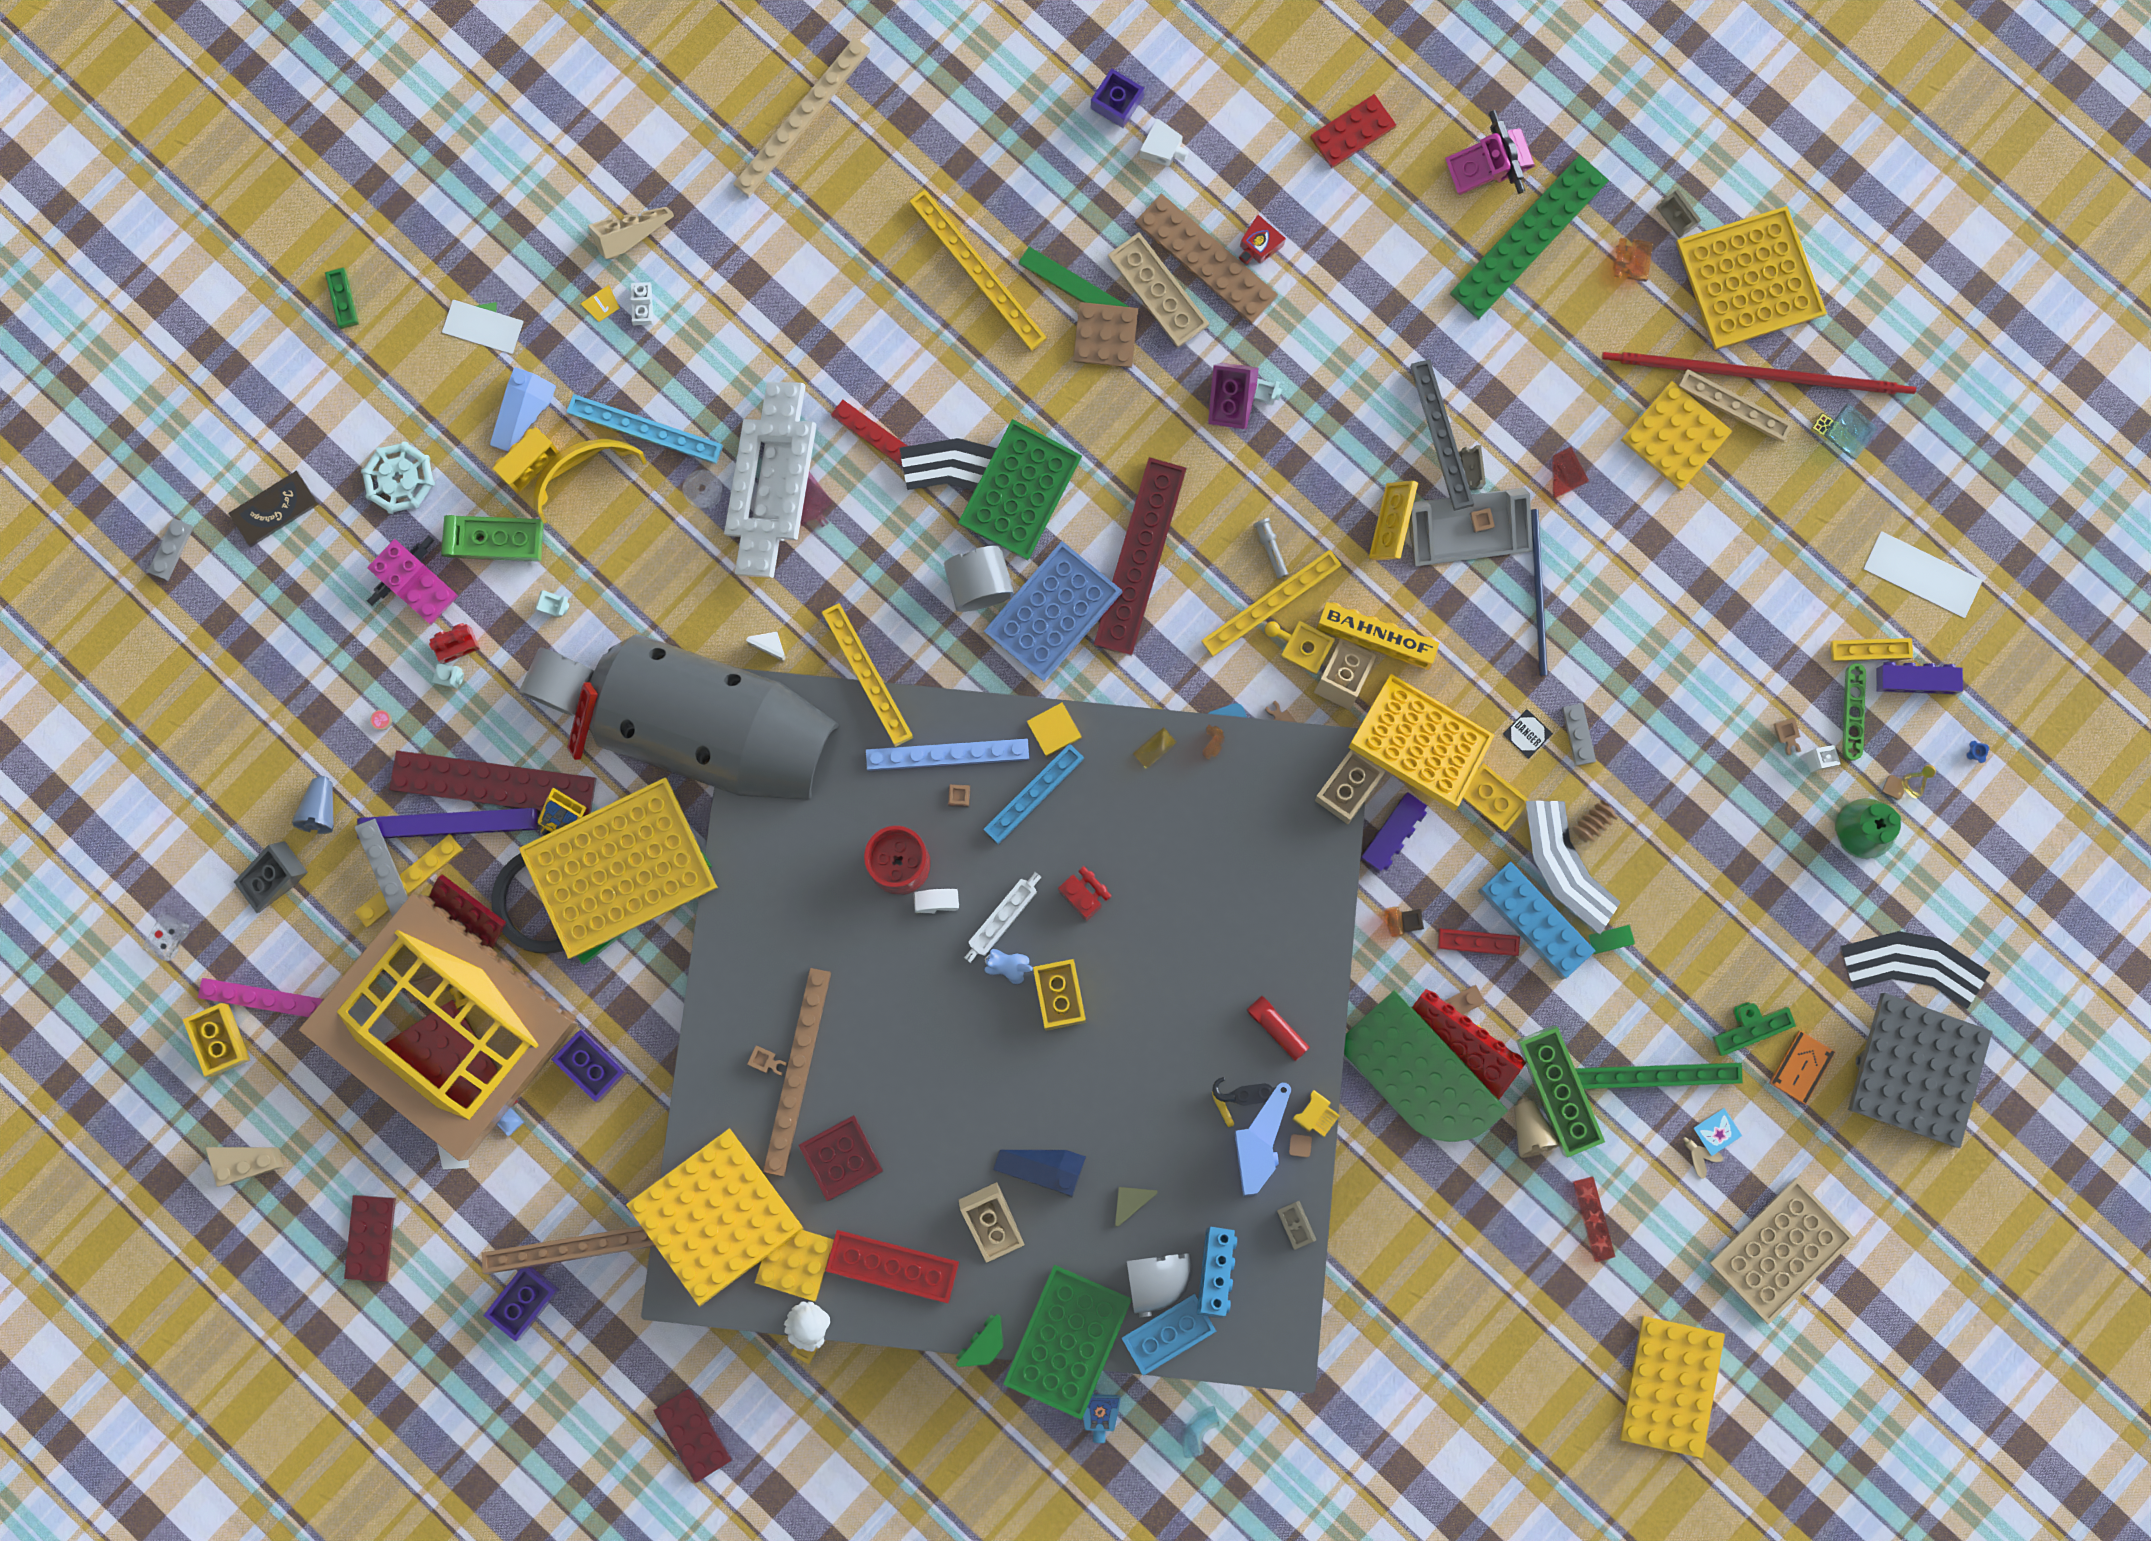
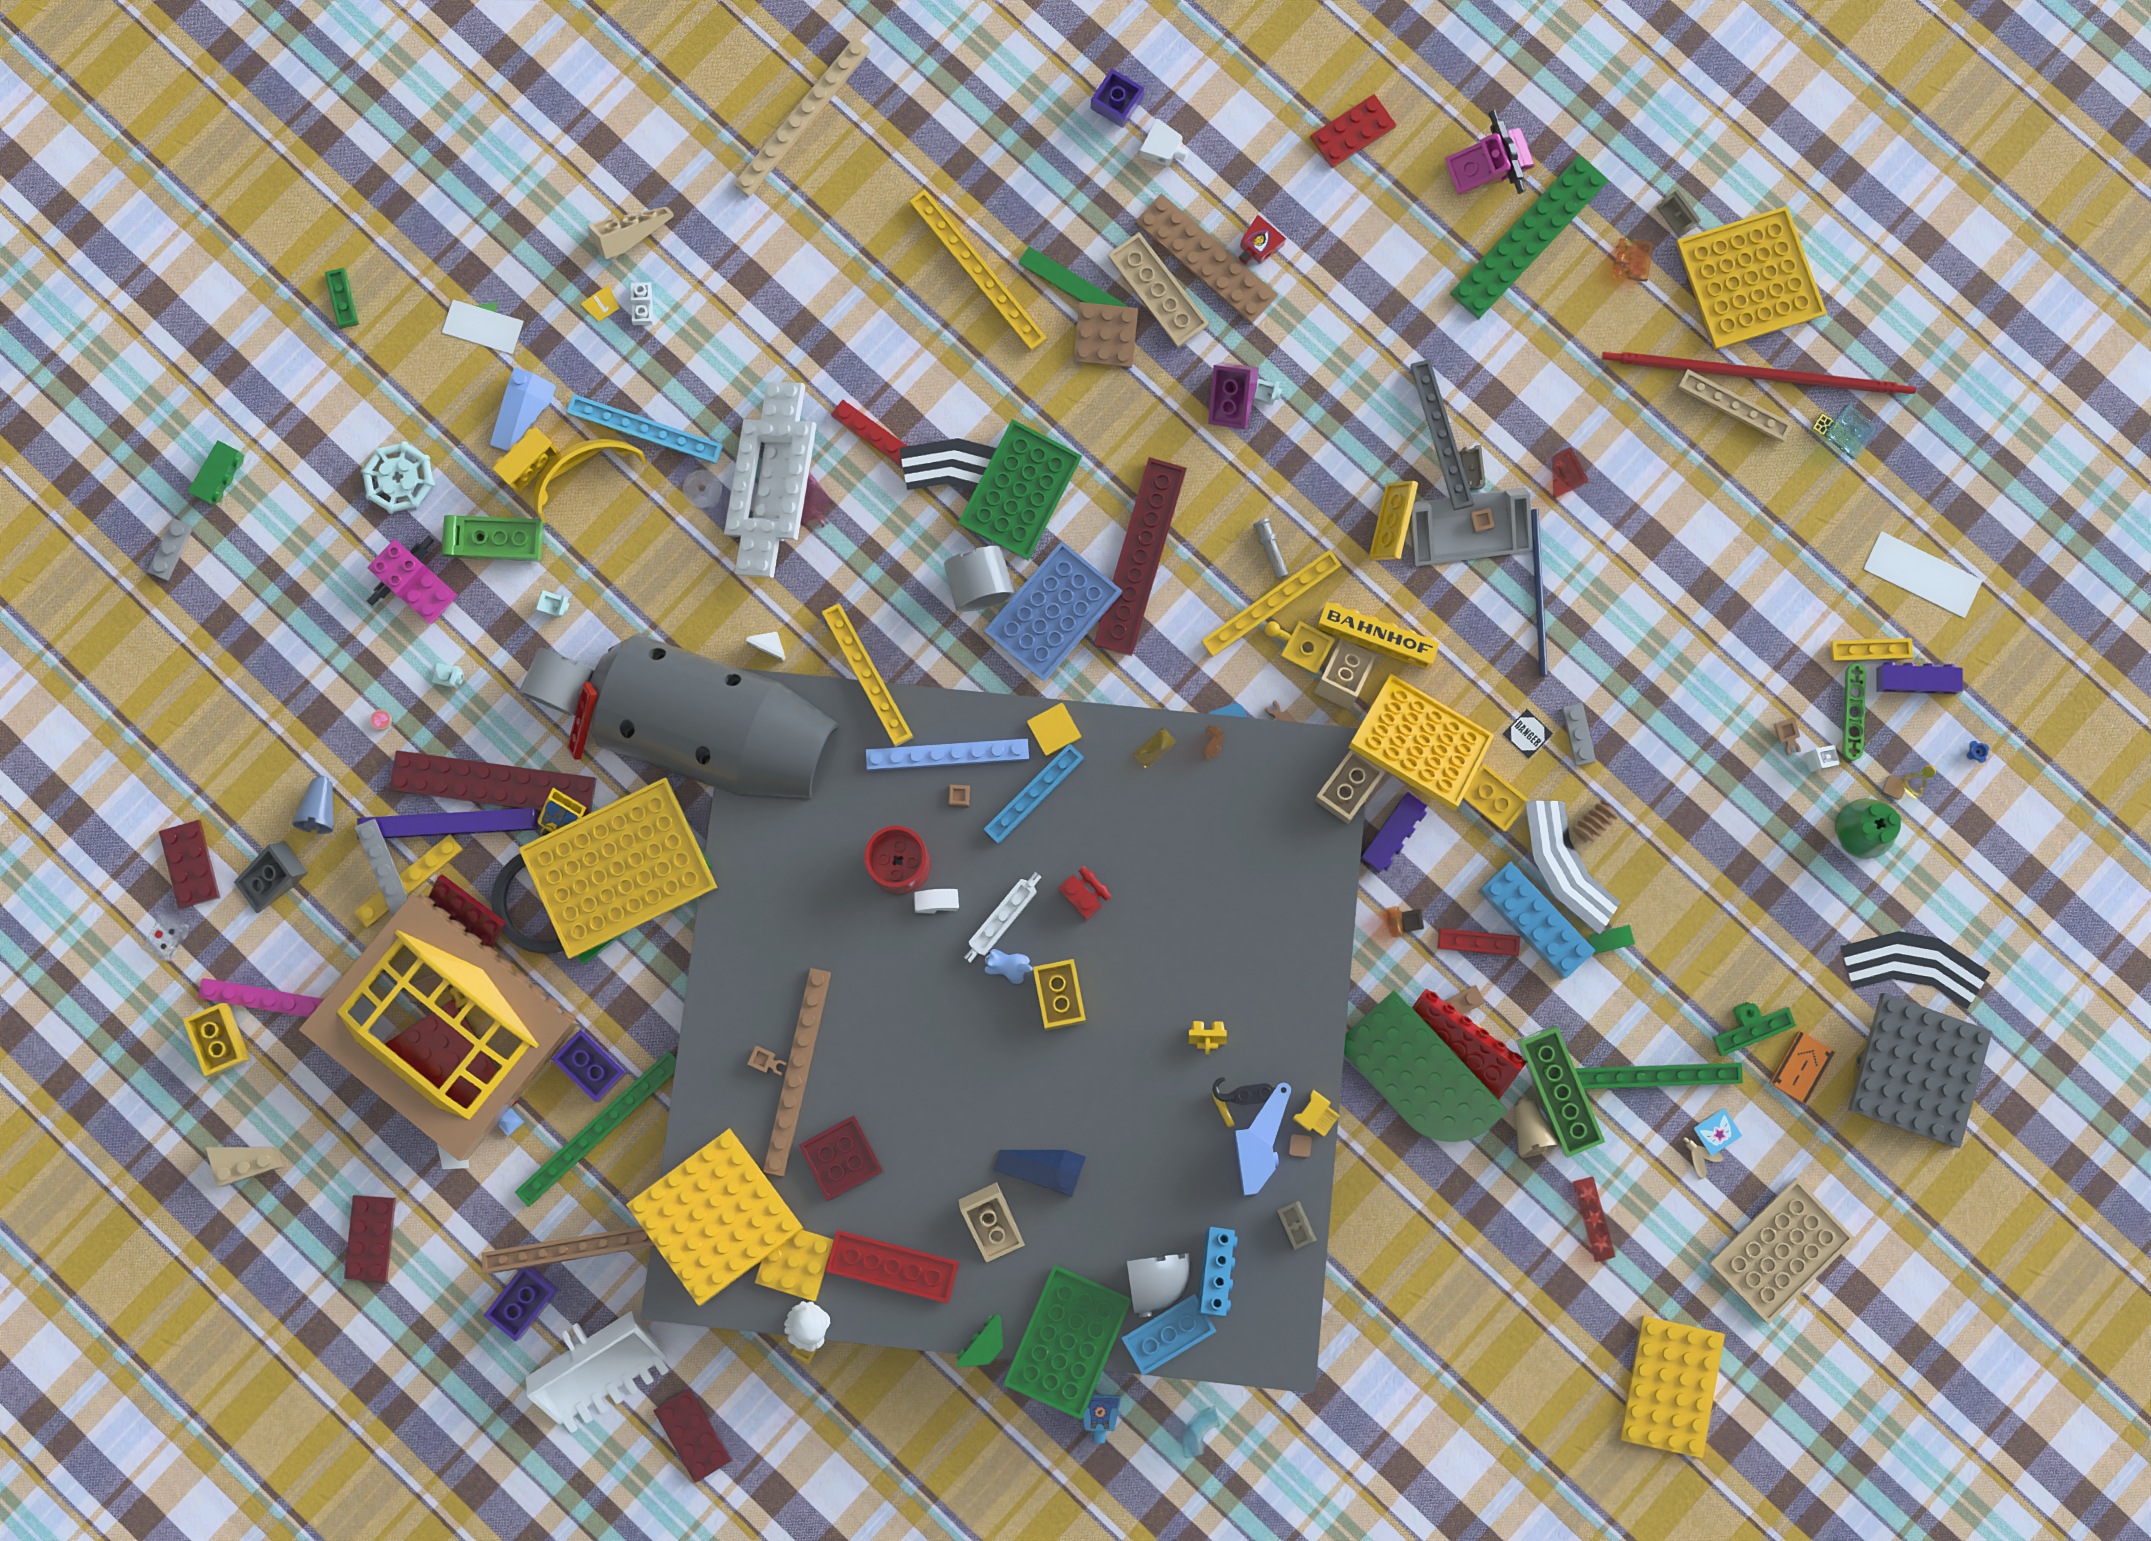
(189, 864): none -> dark red plate
(216, 473): none -> green brick
(273, 508): dark brown tile -> none
(454, 643): red brick -> none
(596, 1369): none -> white piece
(597, 1129): none -> green plate
(1130, 1201): olive tile -> none
(1207, 1038): none -> yellow hips
(1277, 1027): red piece -> none
(1676, 435): yellow plate -> none

